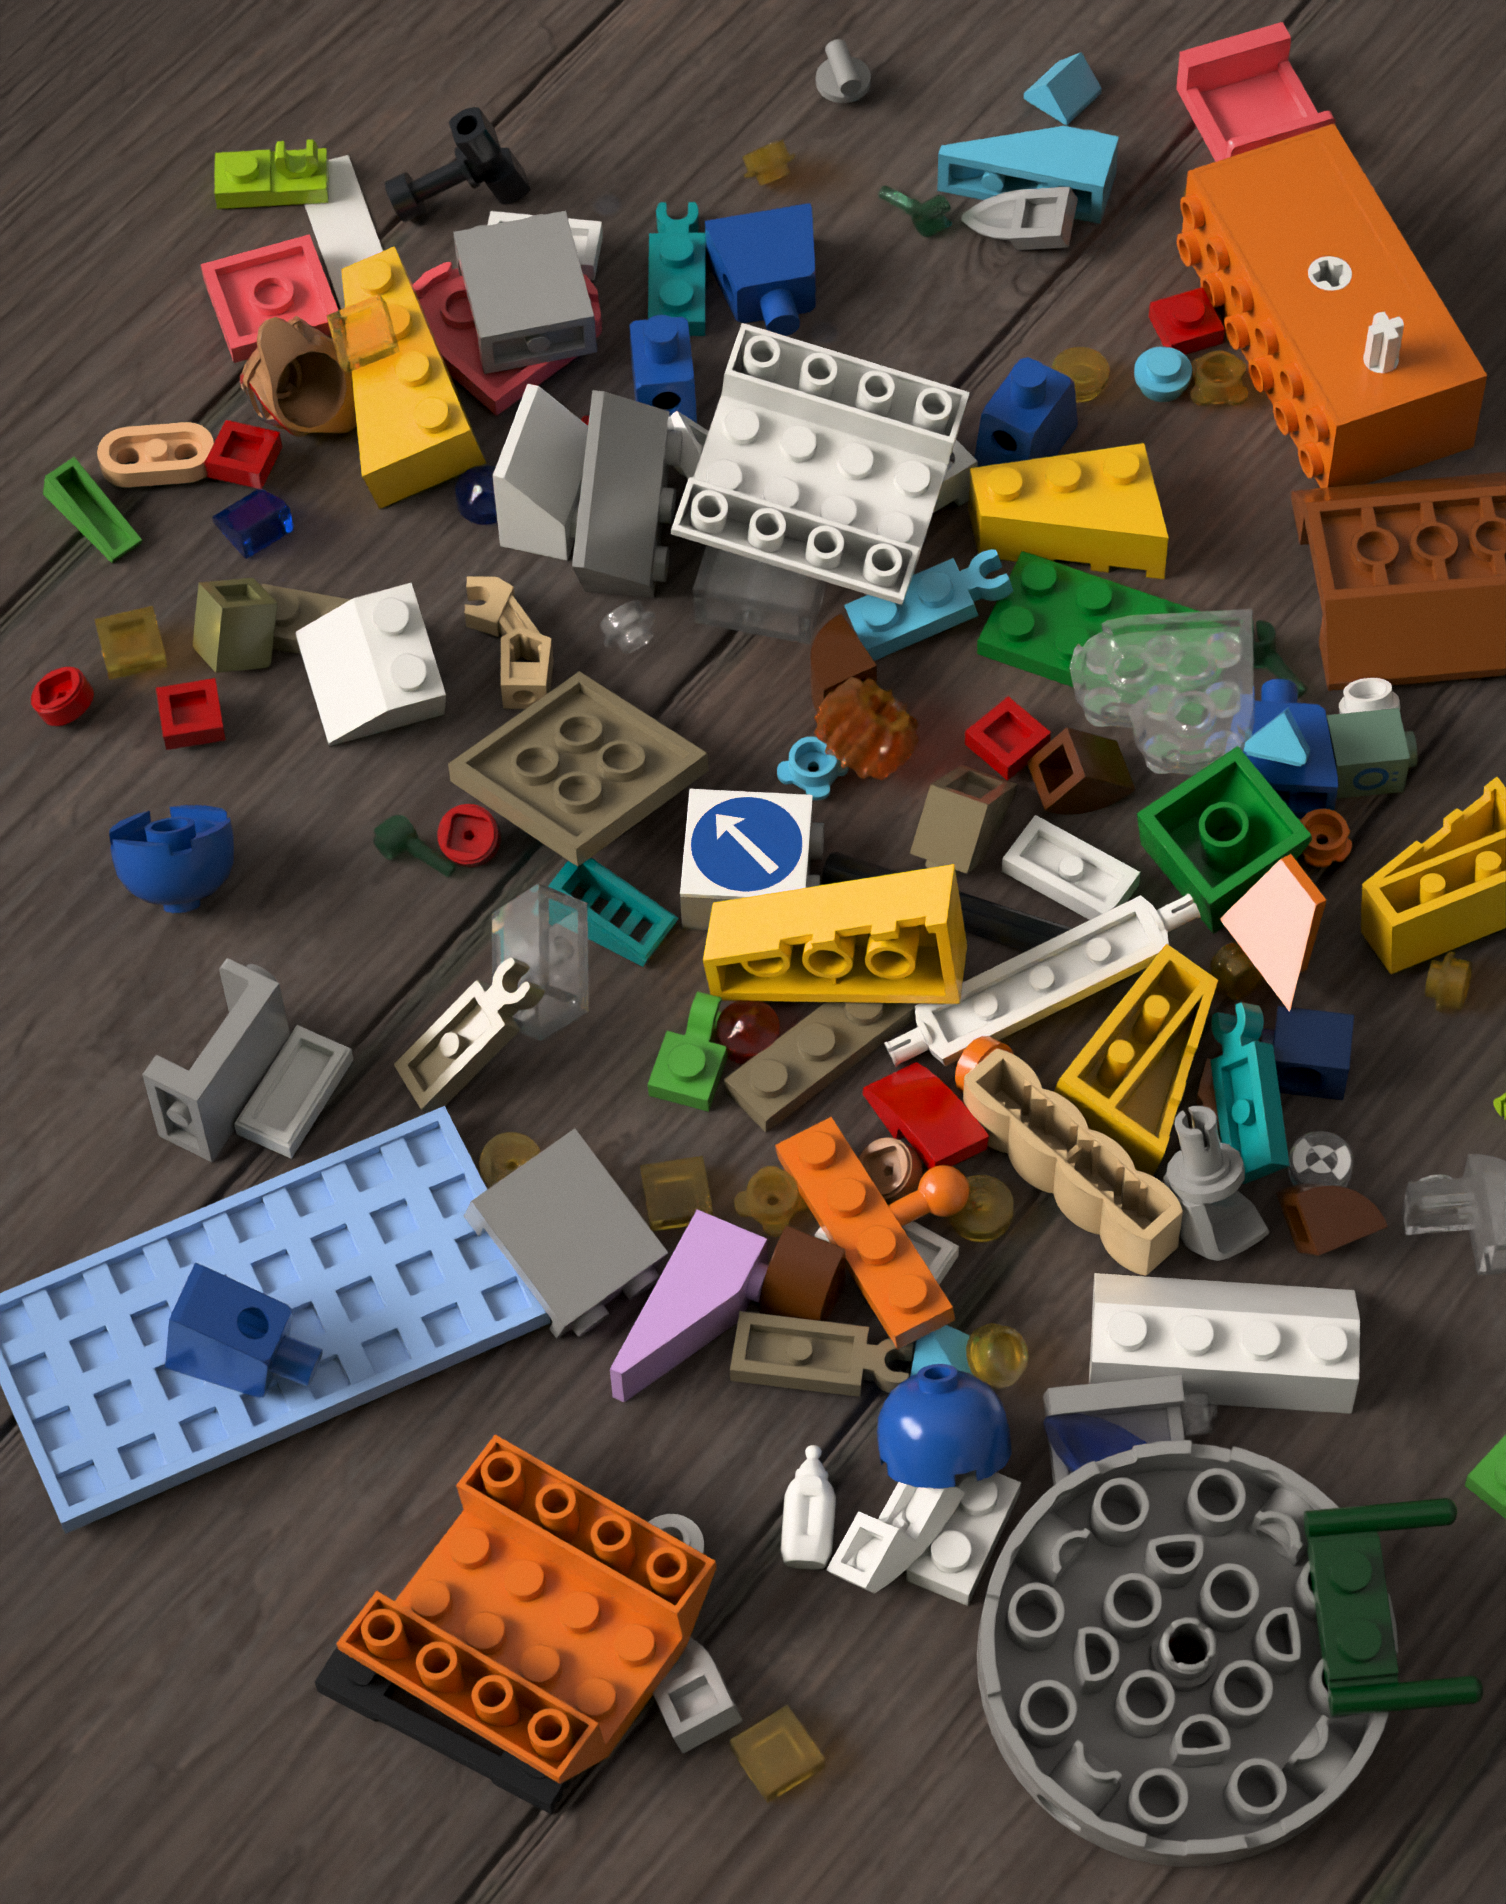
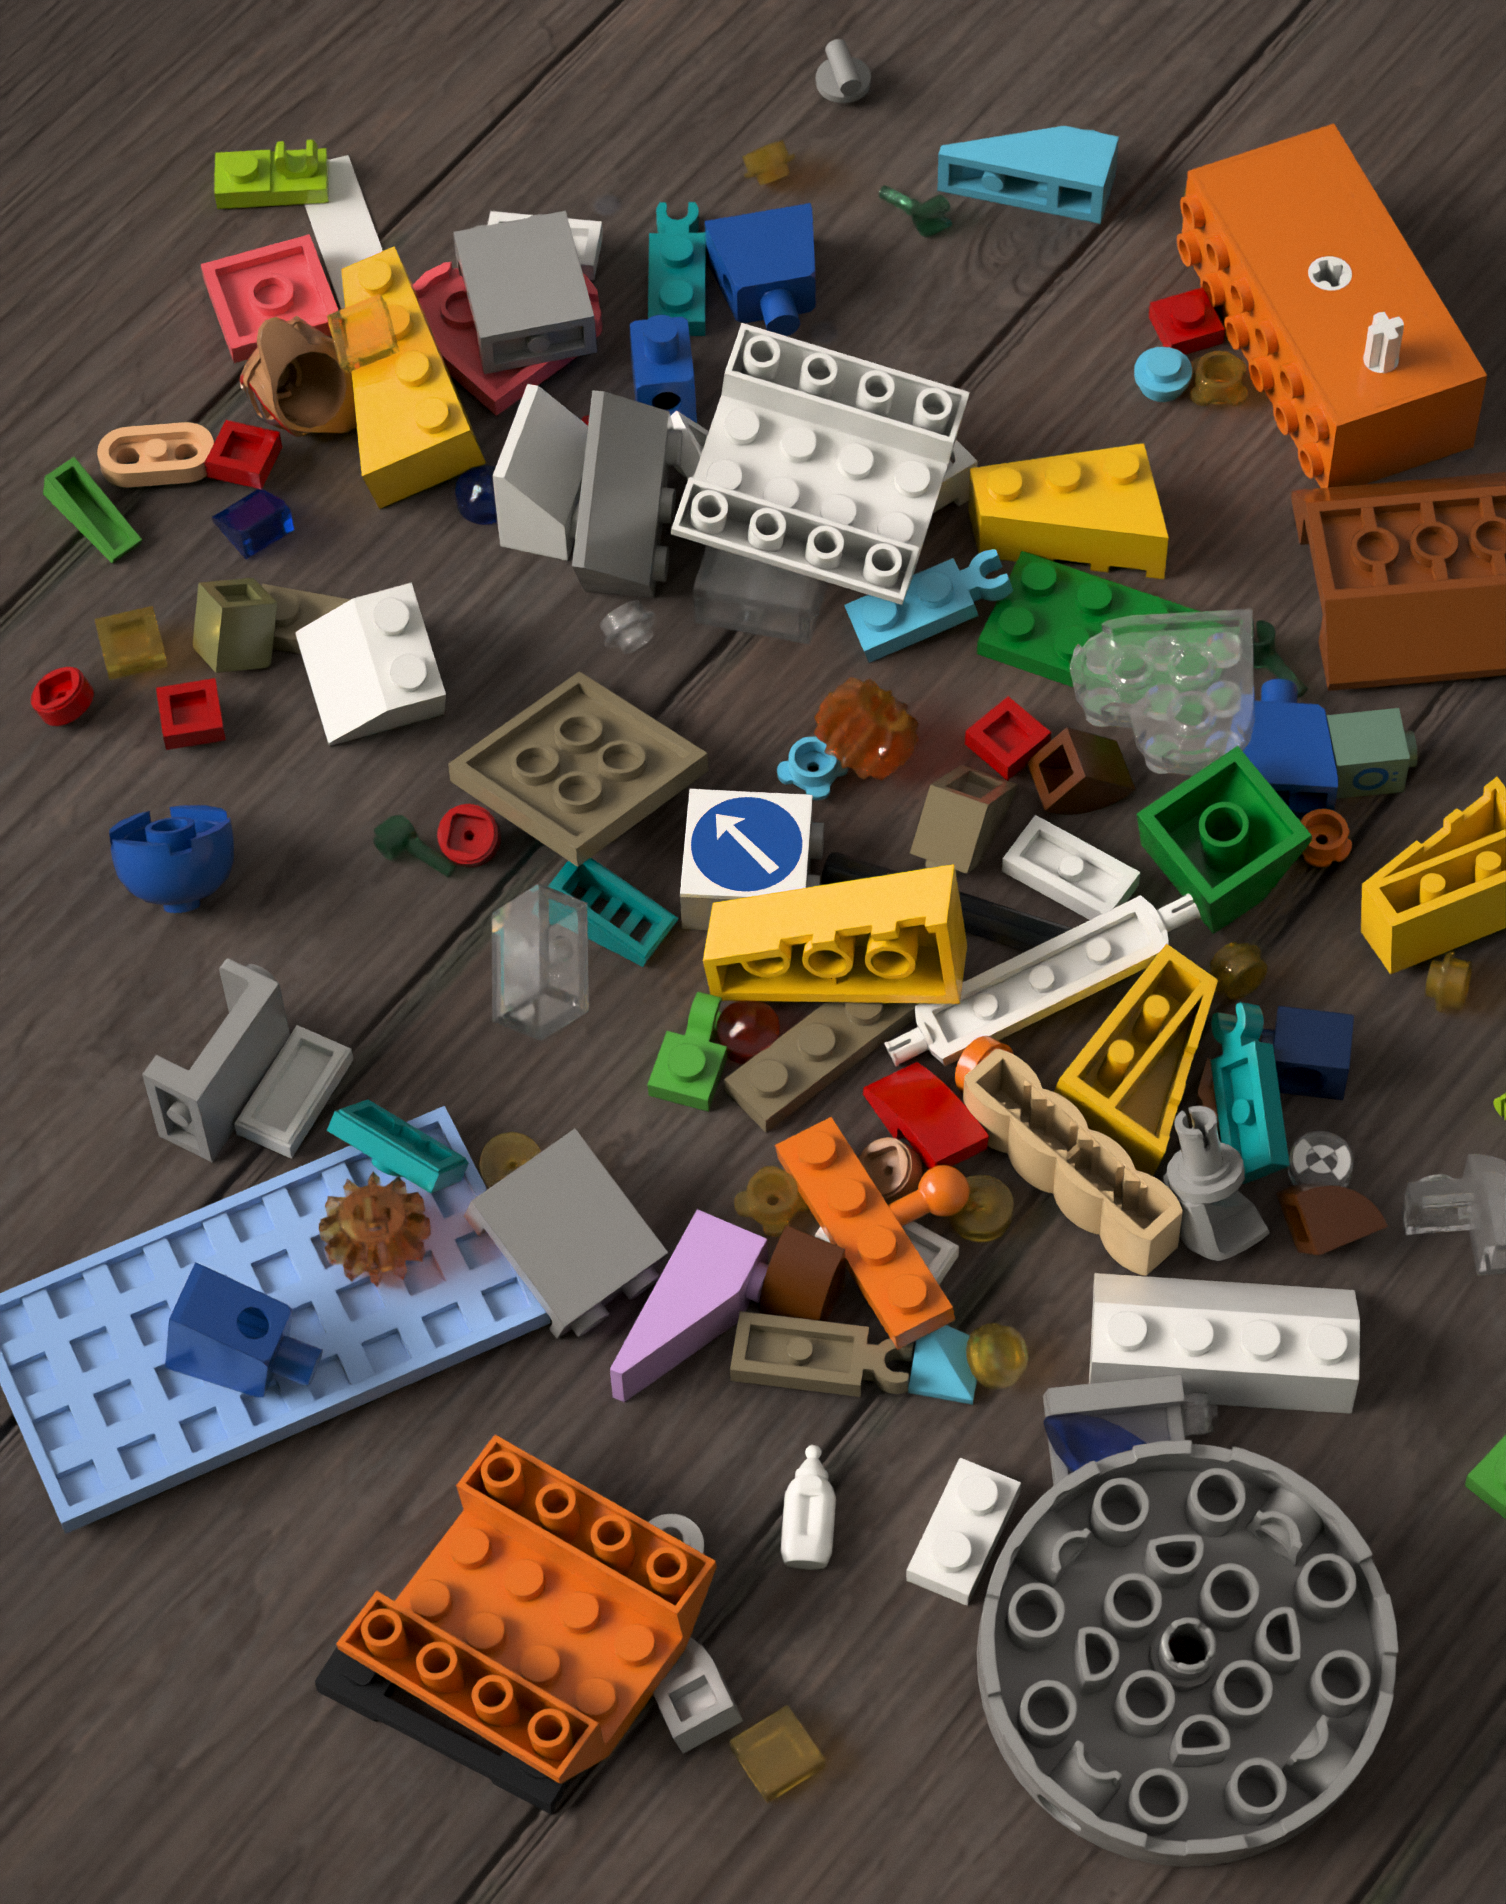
(369, 1207): none -> clear orange gear
(398, 1146): none -> teal plate
(467, 1036): dark tan plate -> none
(477, 161): black bar -> none
(501, 614): tan piece -> none
(675, 1192): clear yellow tile -> none
(836, 658): reddish brown brick -> none
(882, 1549): white slope -> none
(942, 1427): blue cylinder -> none
(1026, 217): light grey plate -> none
(1032, 408): blue torso -> none
(1065, 89): medium azure slope -> none
(1086, 369): clear yellow plate -> none
(1246, 92): coral panel -> none
(1278, 925): slope -> none
(1279, 741): medium azure slope -> none
(1356, 1610): dark green plate -> none
(1368, 695): white plate -> none

